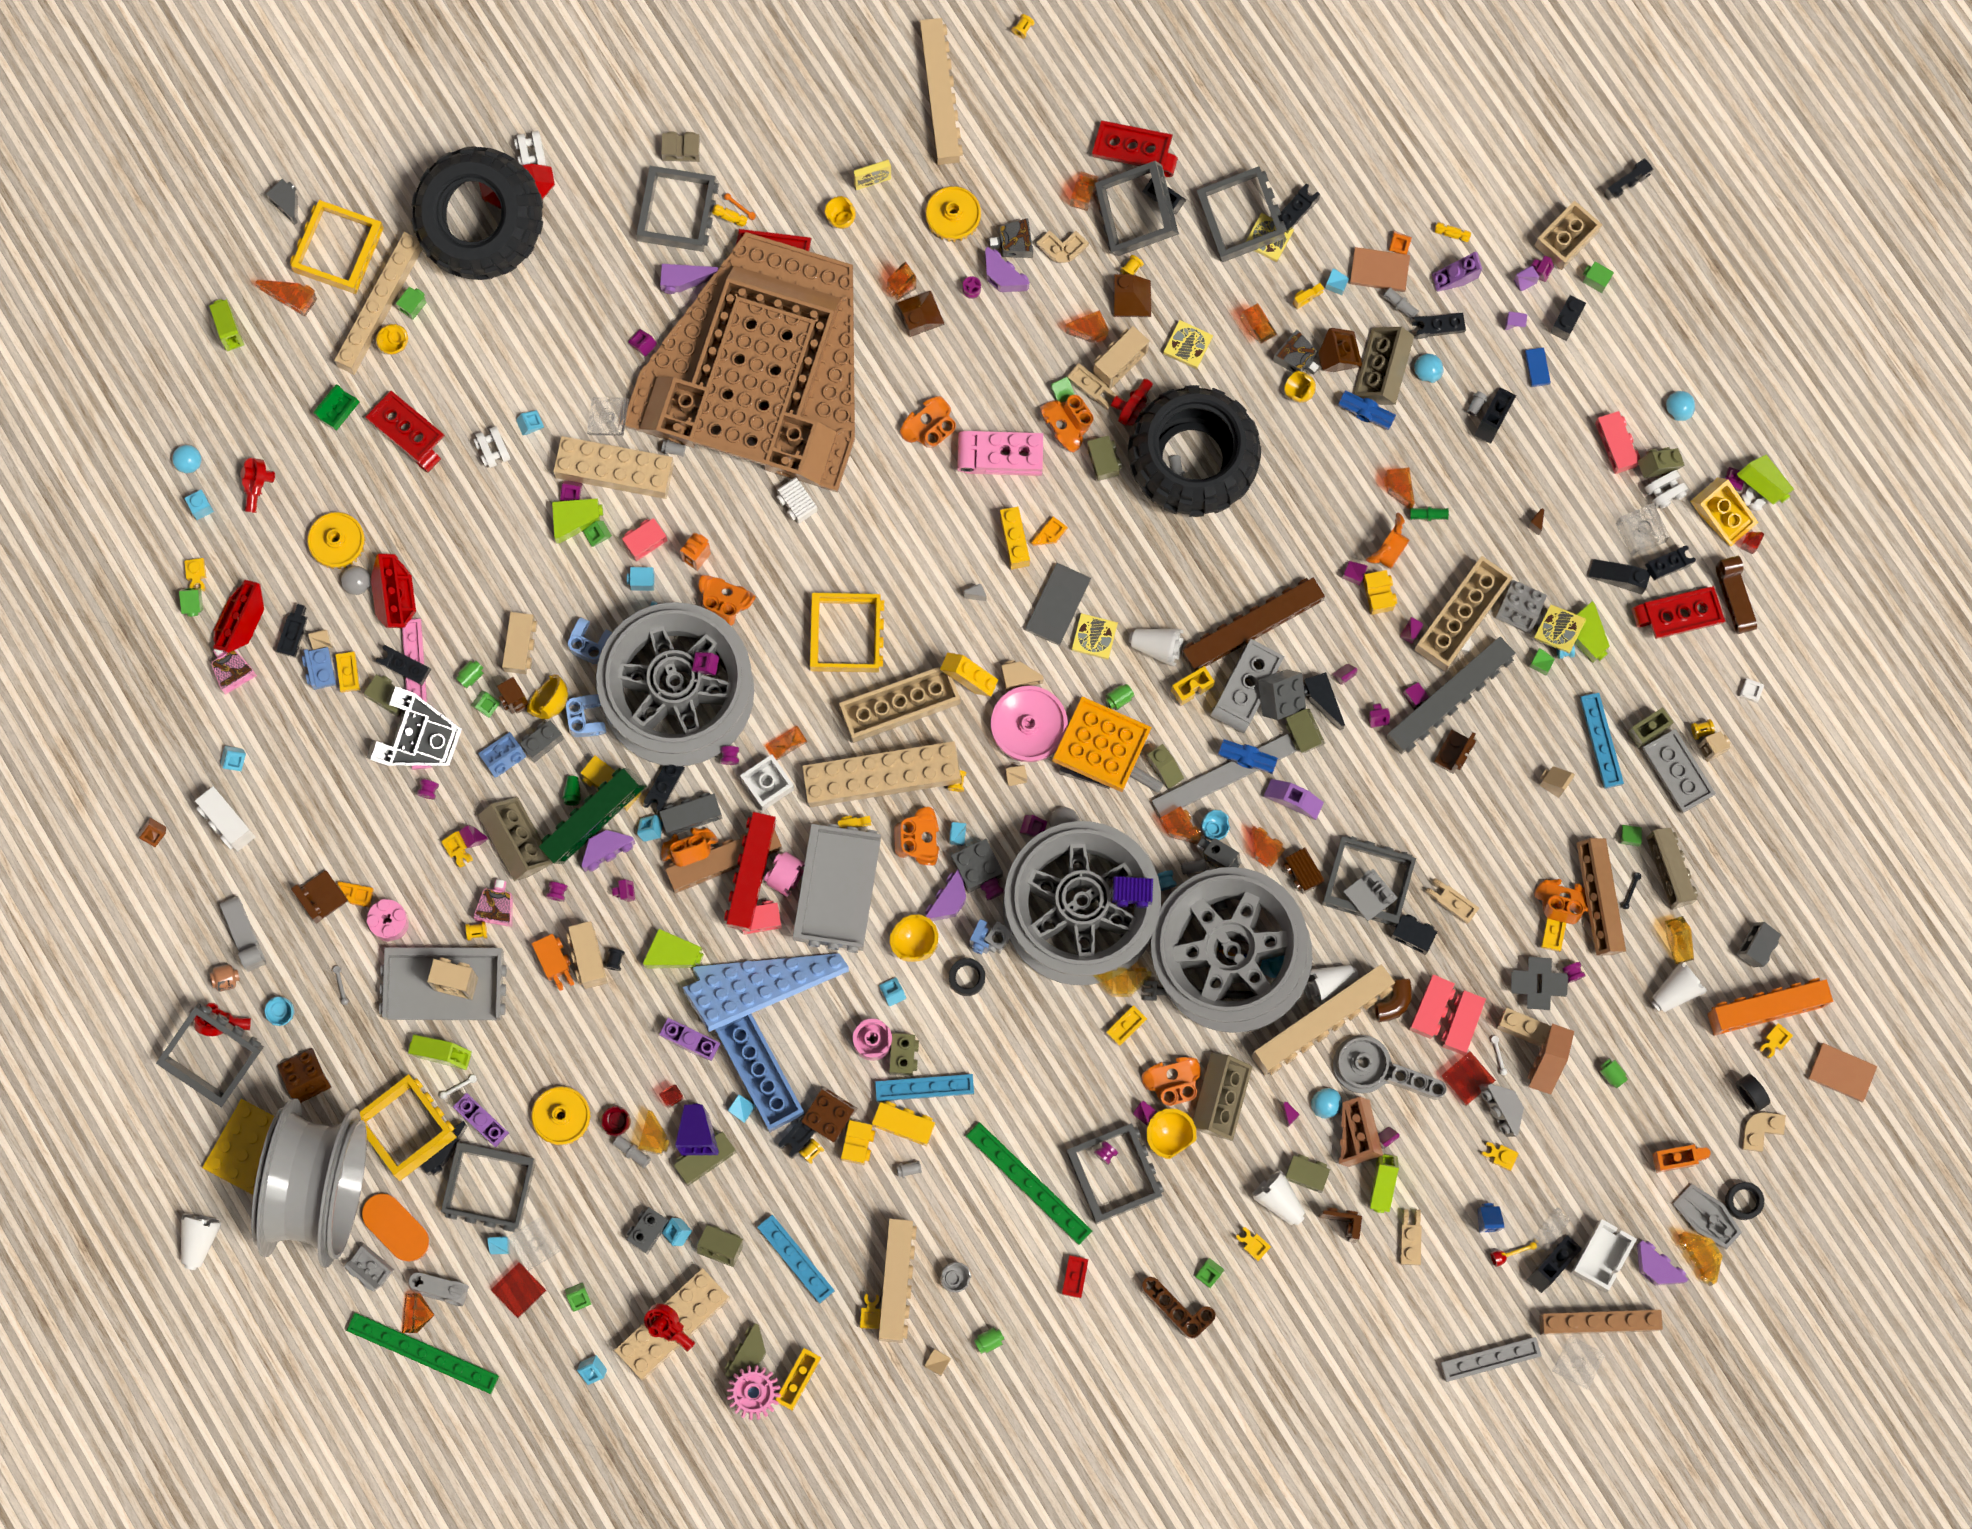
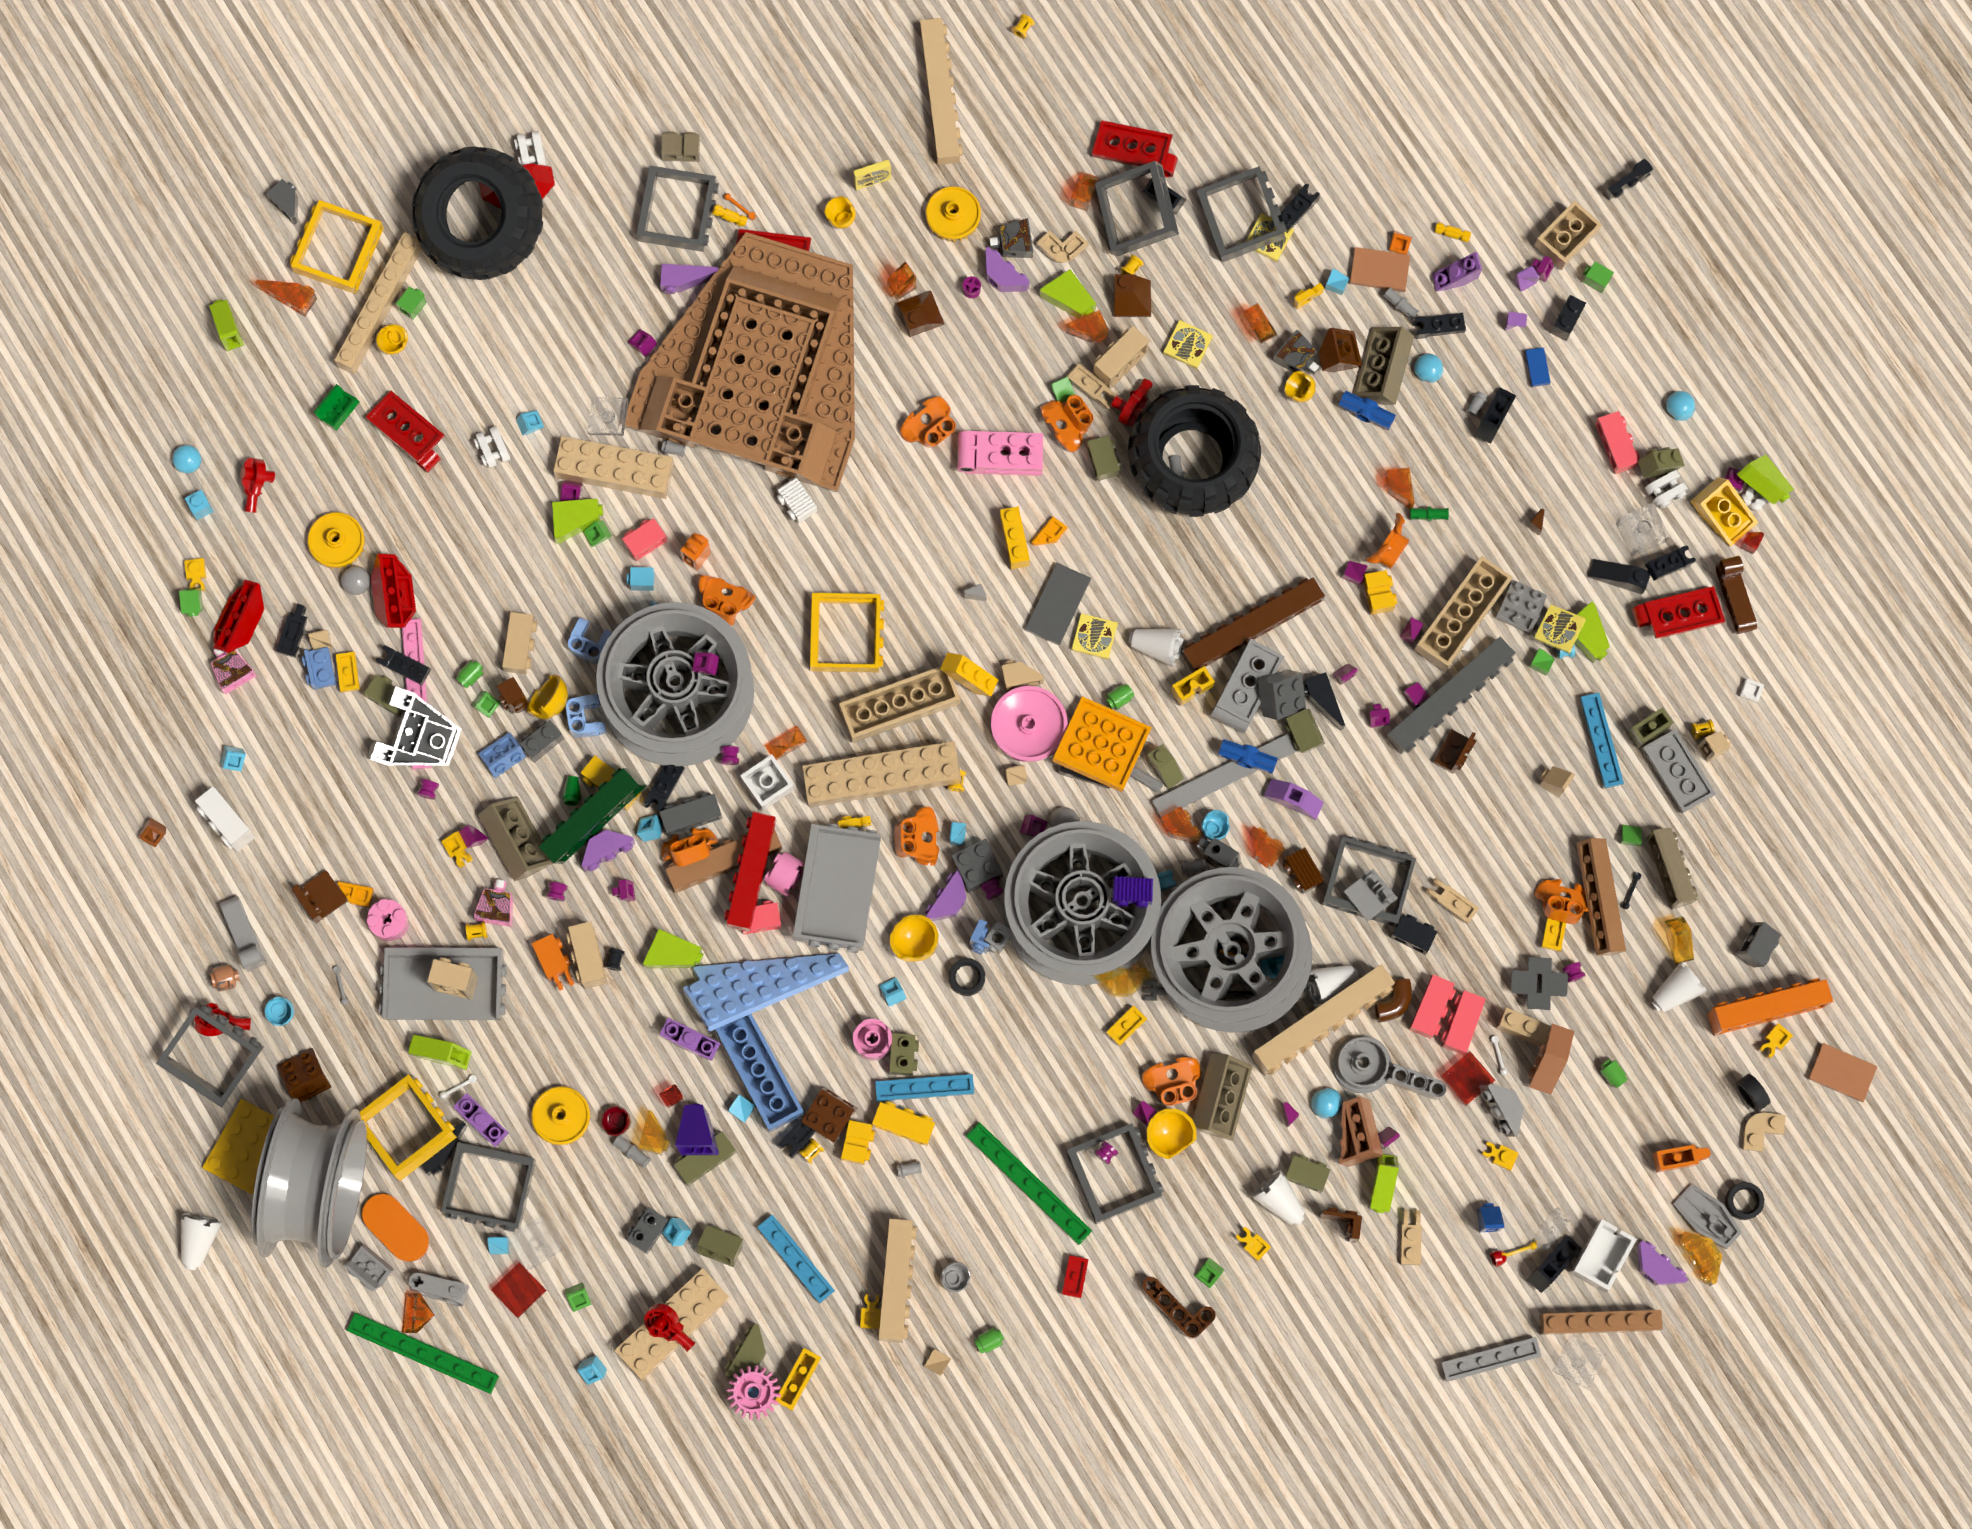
(1069, 295): none -> lime slope

